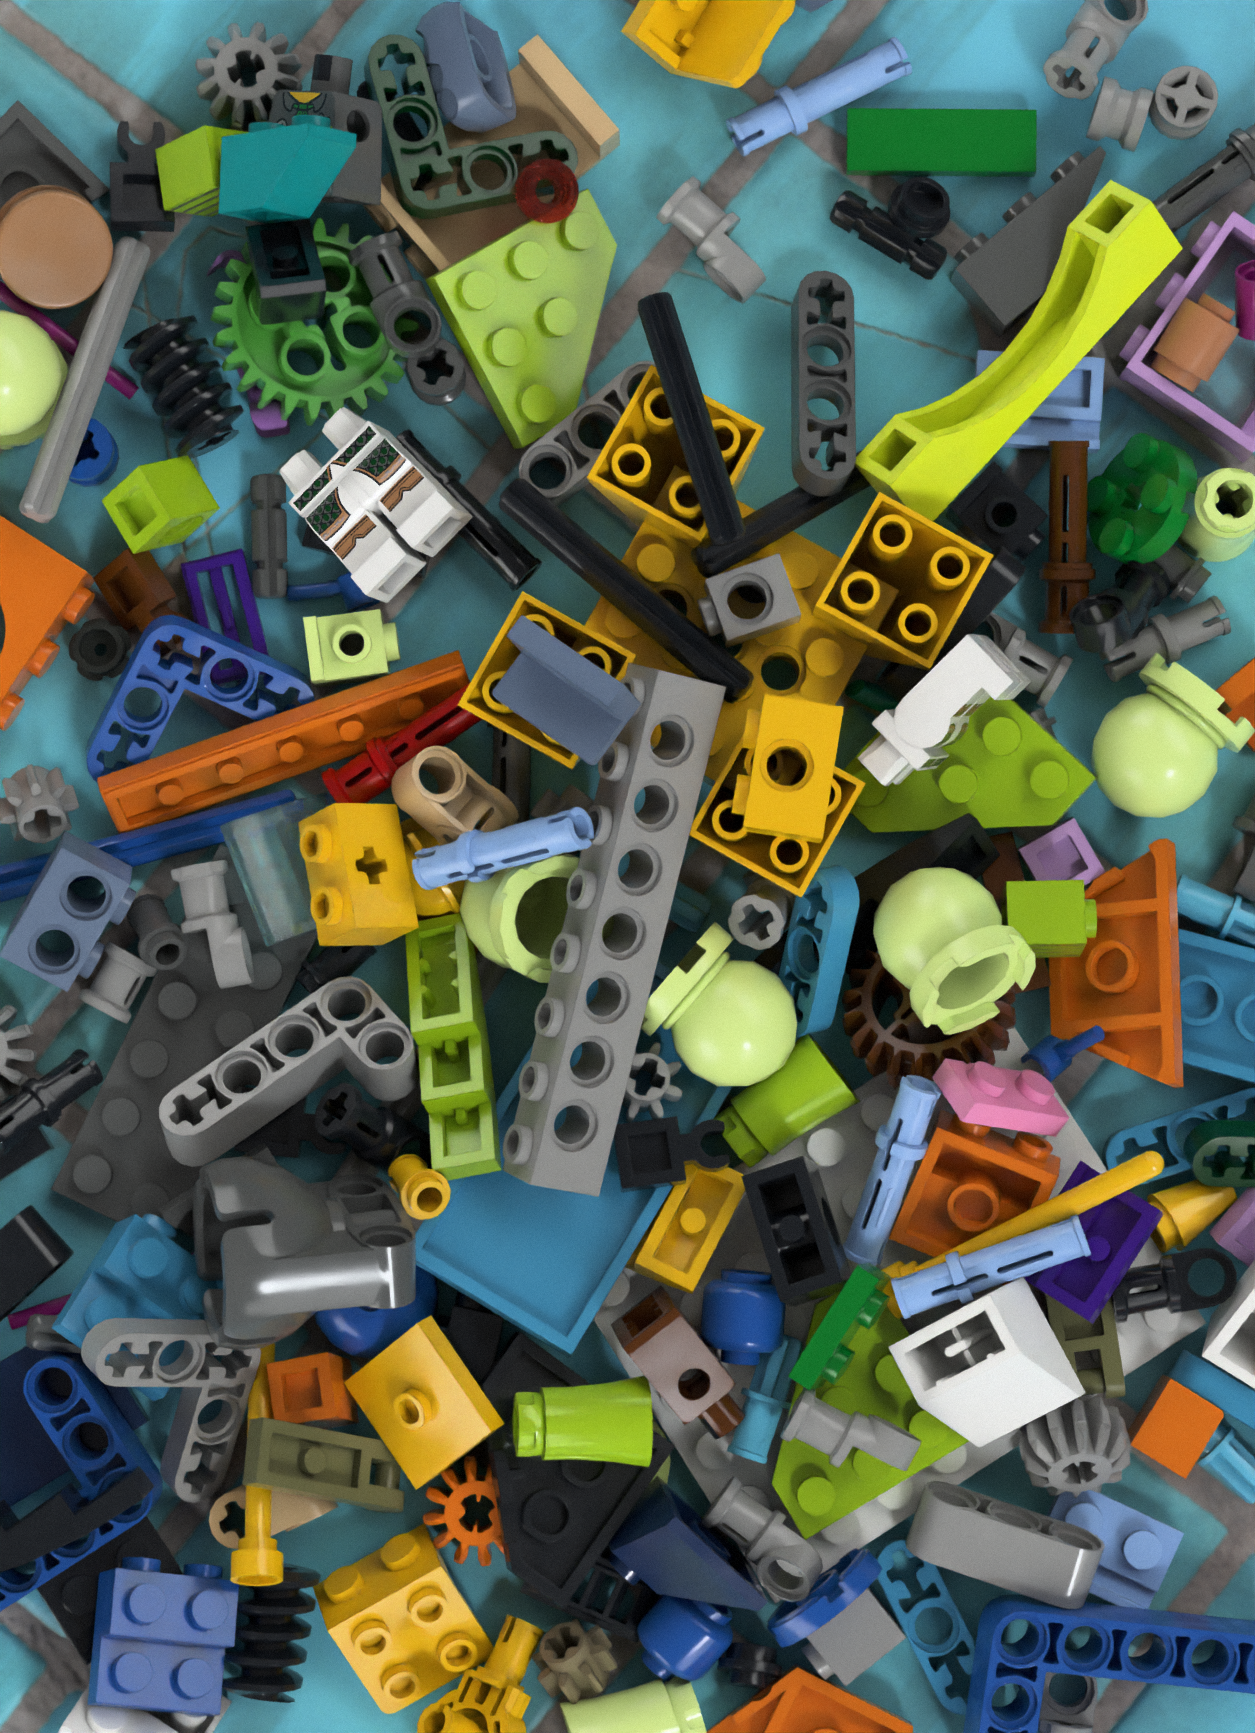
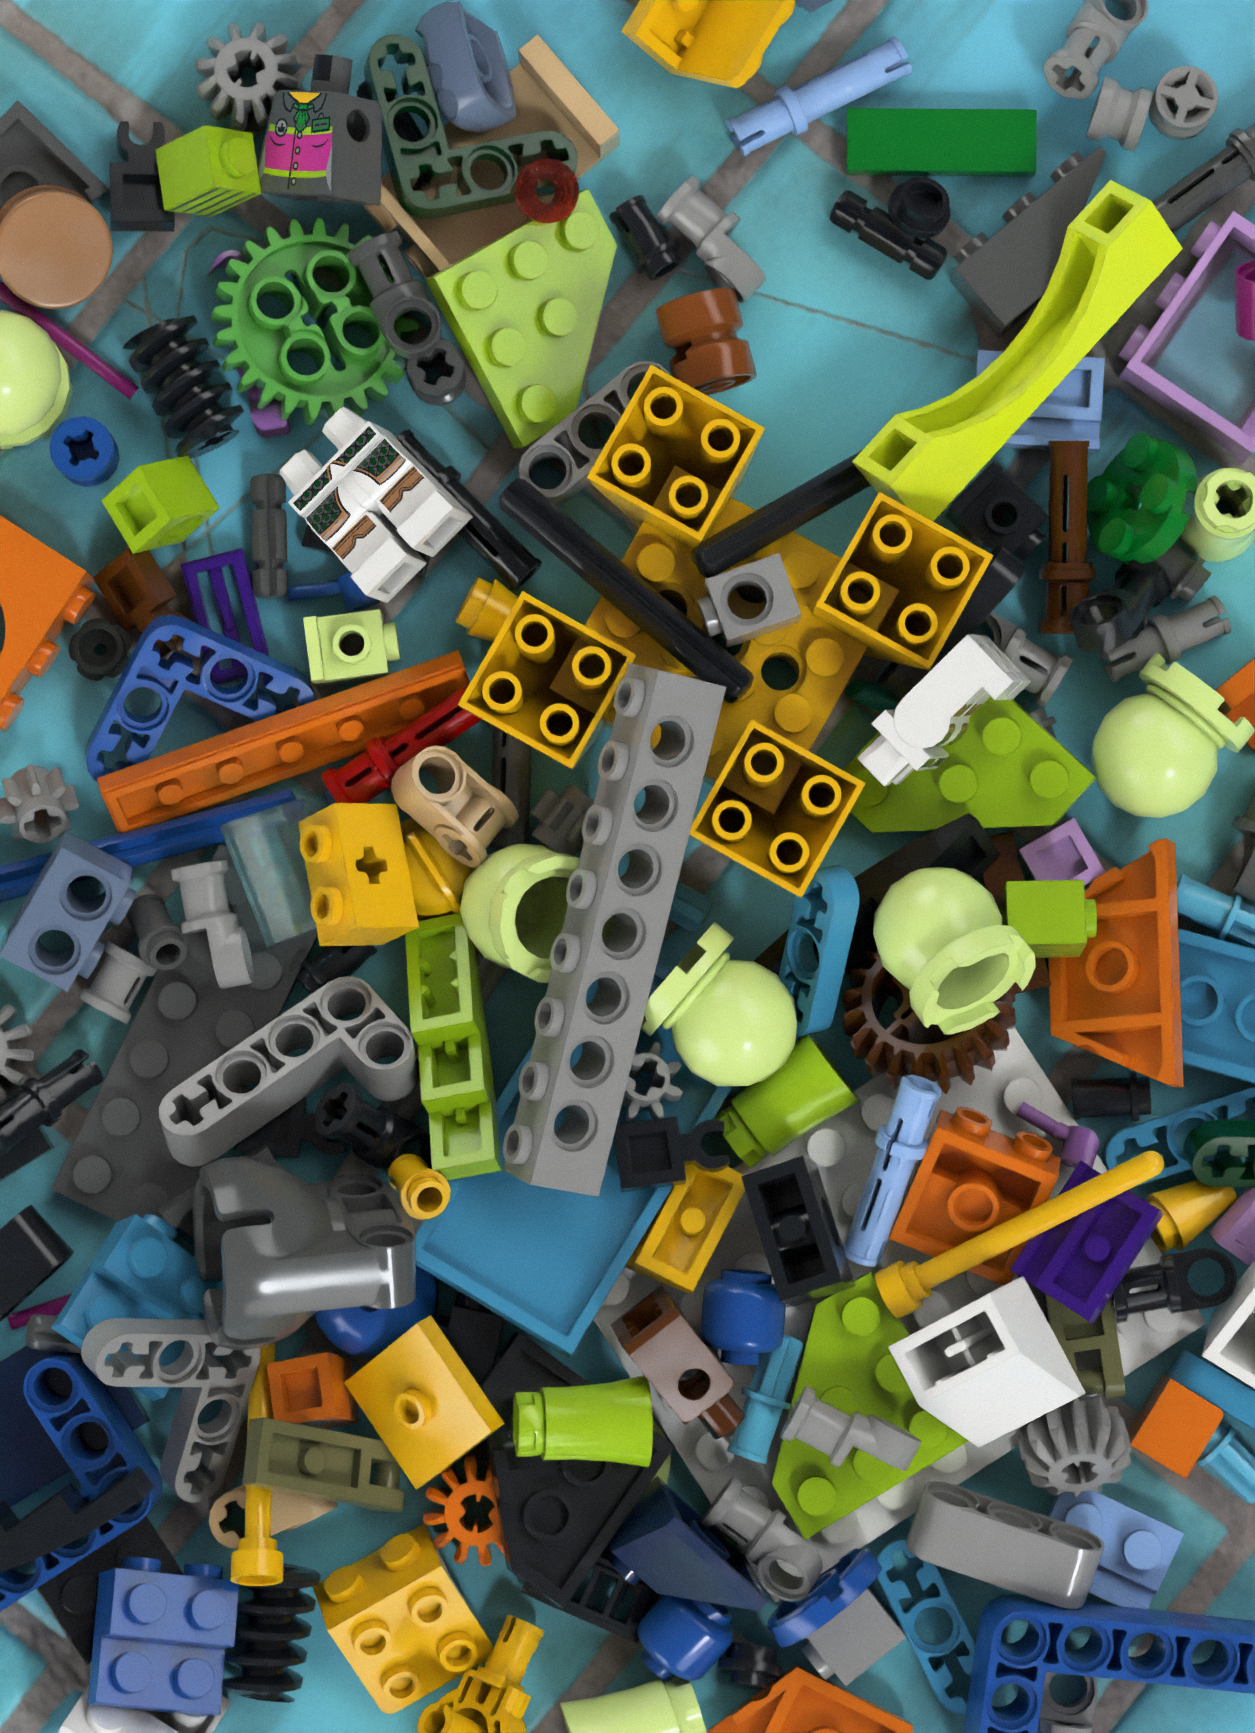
(84, 381): light grey axle -> none
(281, 169): teal slope -> none
(286, 271): black slope -> none
(480, 854): light blue pin -> none
(485, 609): none -> yellow cone
(564, 693): sand blue panel -> none
(574, 1661): dark tan gear -> none
(646, 238): none -> black pin
(691, 419): black axle -> none
(705, 341): none -> dark orange wheel
(747, 922): light grey connector -> none
(813, 735): yellow brick -> none
(824, 382): dark grey beam -> none
(828, 1350): green plate -> none
(989, 1267): light blue pin -> none
(1001, 1097): bright pink plate -> none
(1057, 1055): blue hand -> none
(1078, 1144): none -> medium lavender hand
(1111, 1097): none -> black pin
(1195, 342): nougat brick -> none

